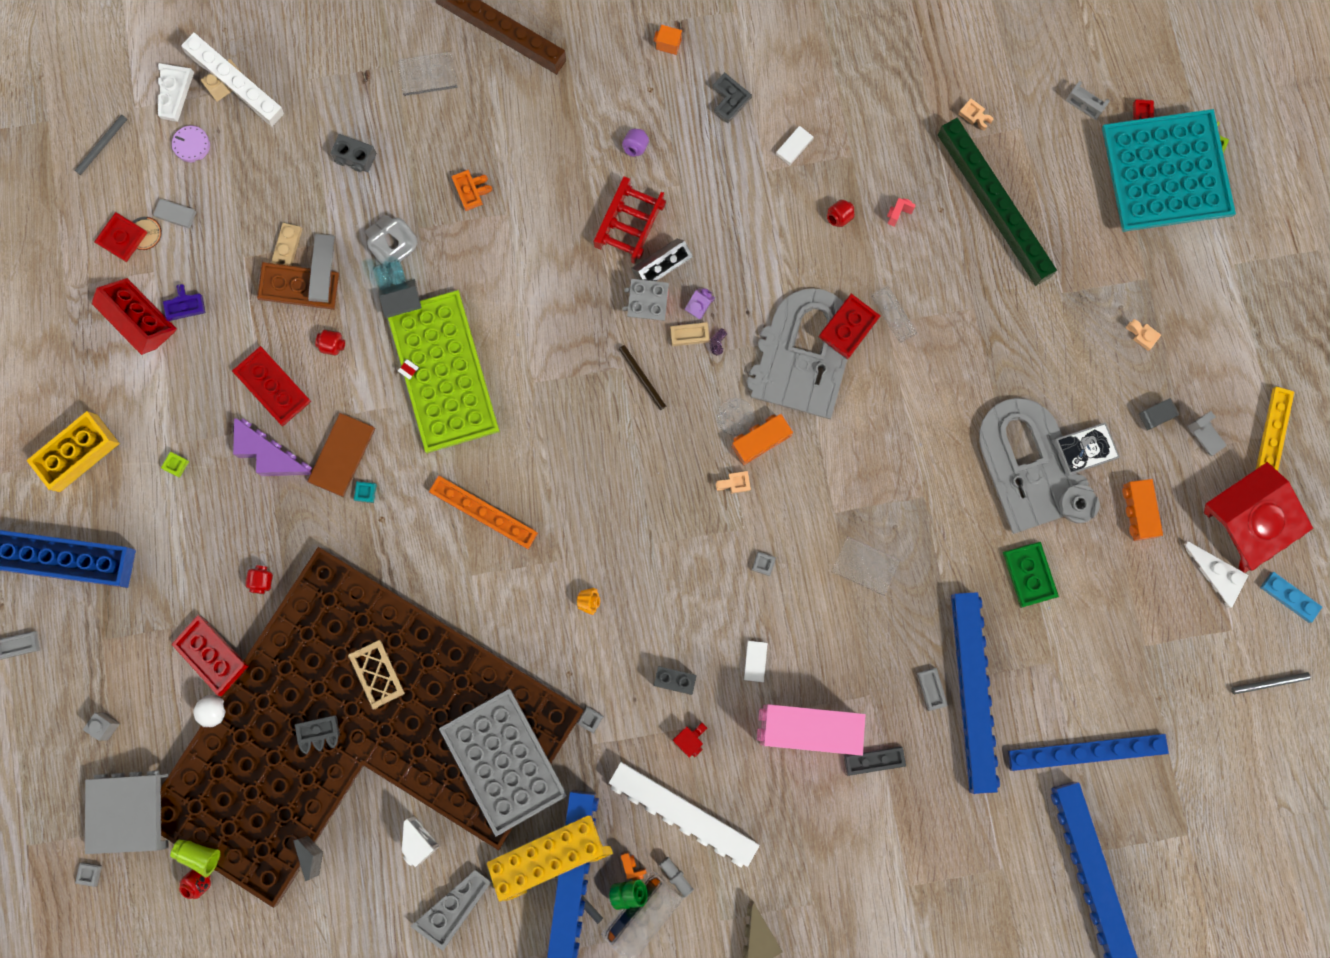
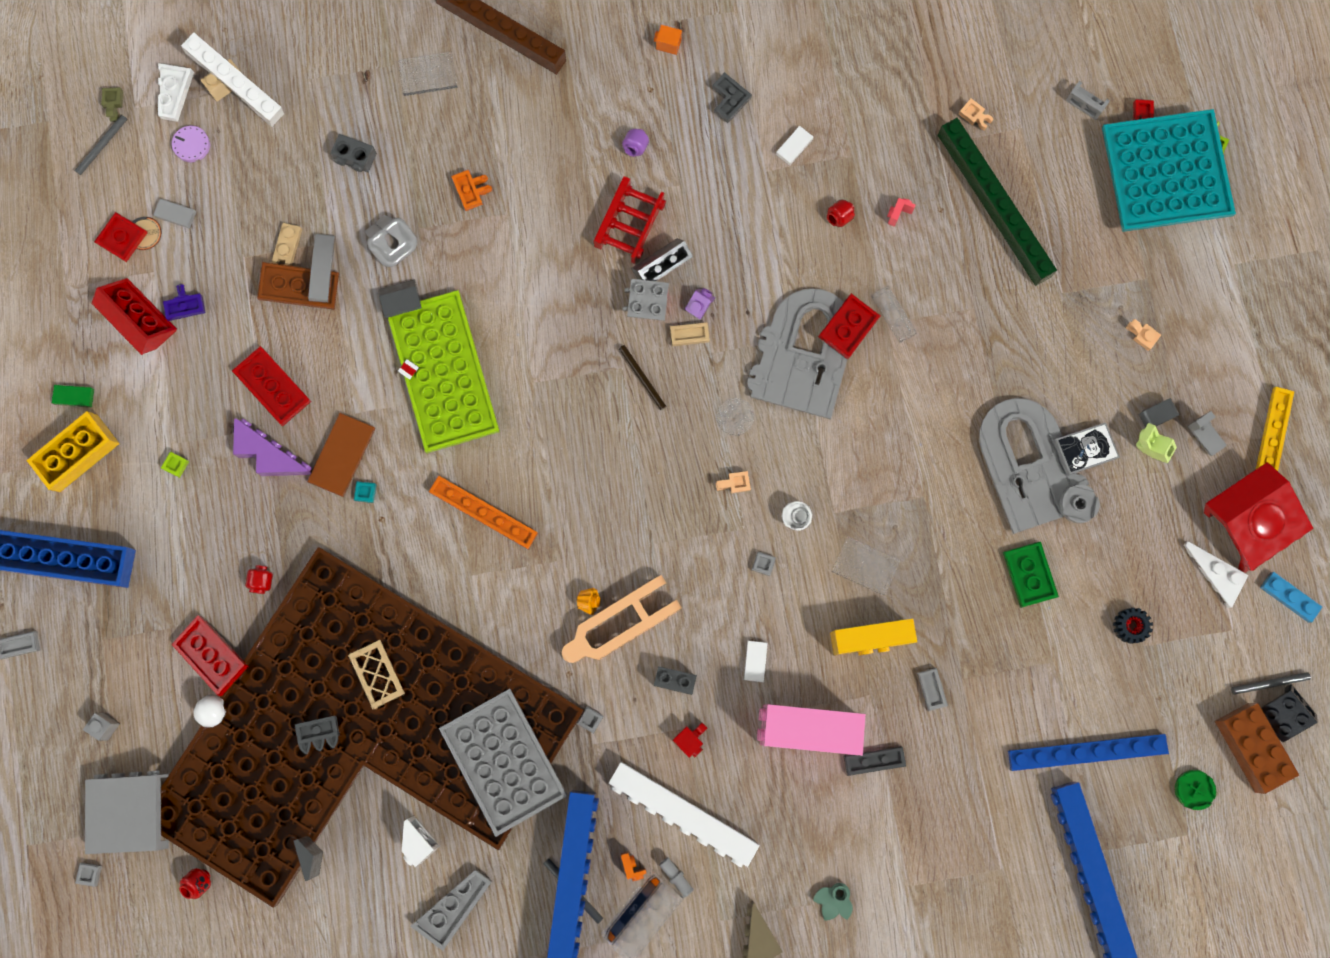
(72, 396): none -> green tile
(112, 99): none -> olive plate
(195, 856): lime plant -> none
(330, 342): red head -> none
(389, 274): clear light blue wheel -> none
(546, 858): yellow bracket -> none
(580, 648): none -> light nougat piece
(628, 894): green wheel -> none
(715, 342): clear purple arm -> none
(761, 438): orange brick -> none
(797, 515): none -> white hair
(833, 904): none -> sand green plate
(871, 637): none -> yellow brick
(974, 693): blue brick -> none
(1140, 632): none -> black bush
(1142, 510): orange brick -> none
(1156, 445): none -> yellowish green brick
(1195, 790): none -> green tile
(1256, 748): none -> dark orange brick
(1289, 714): none -> black bracket

